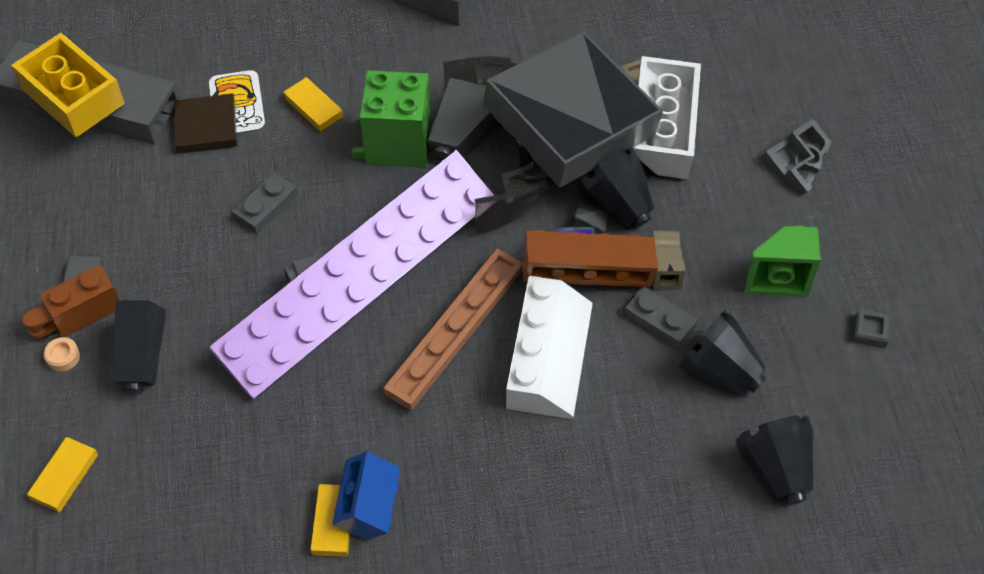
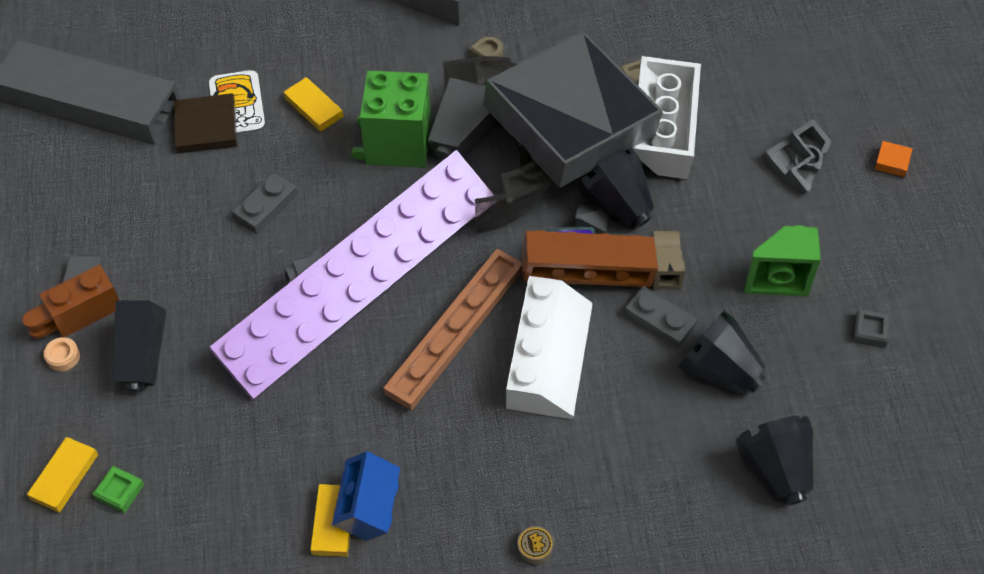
(68, 84): yellow brick -> none
(118, 489): none -> bright green tile
(487, 47): none -> dark tan tile
(535, 545): none -> tile
(893, 158): none -> orange tile

